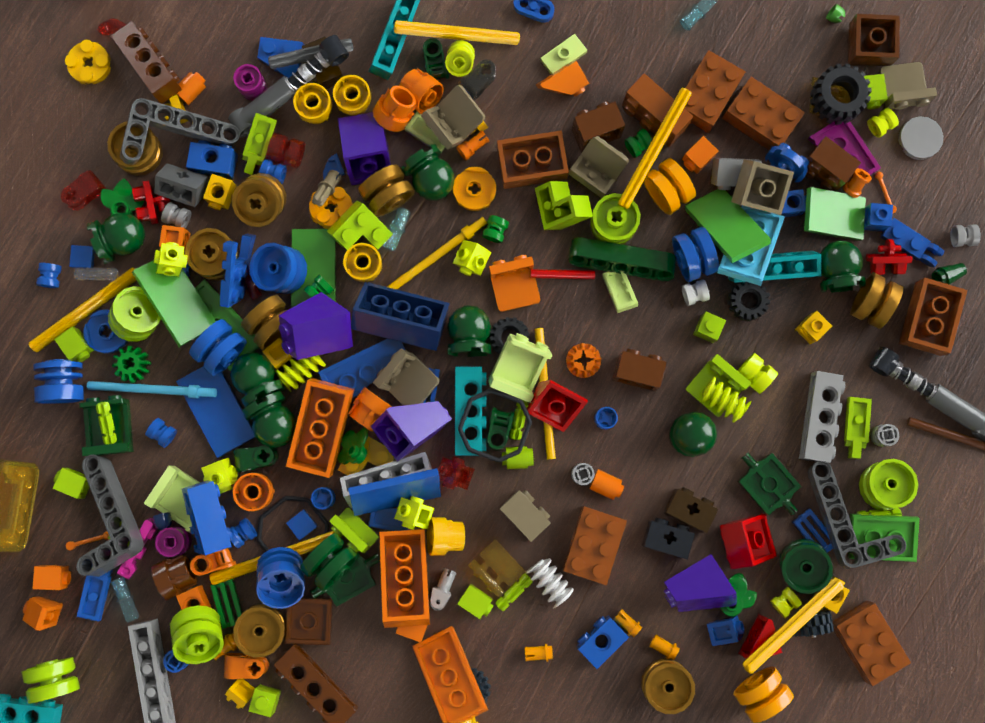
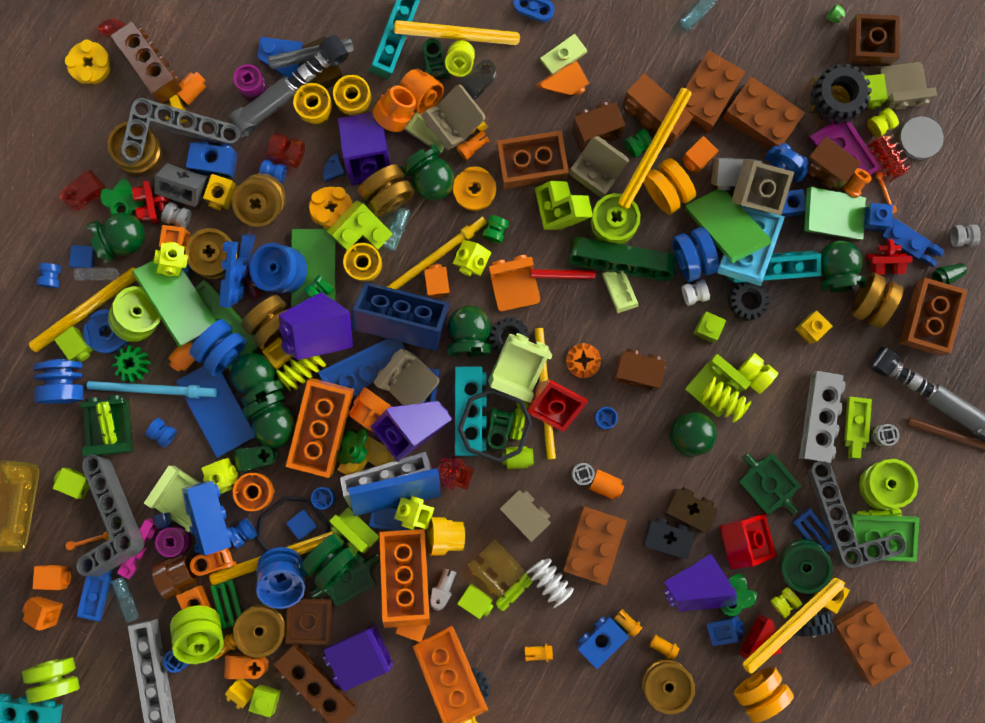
(180, 357): none -> orange brick
(258, 141): lime hinge -> none
(326, 188): dark tan axle -> none
(358, 658): none -> dark purple slope
(437, 281): none -> orange brick
(890, 157): none -> clear red piece

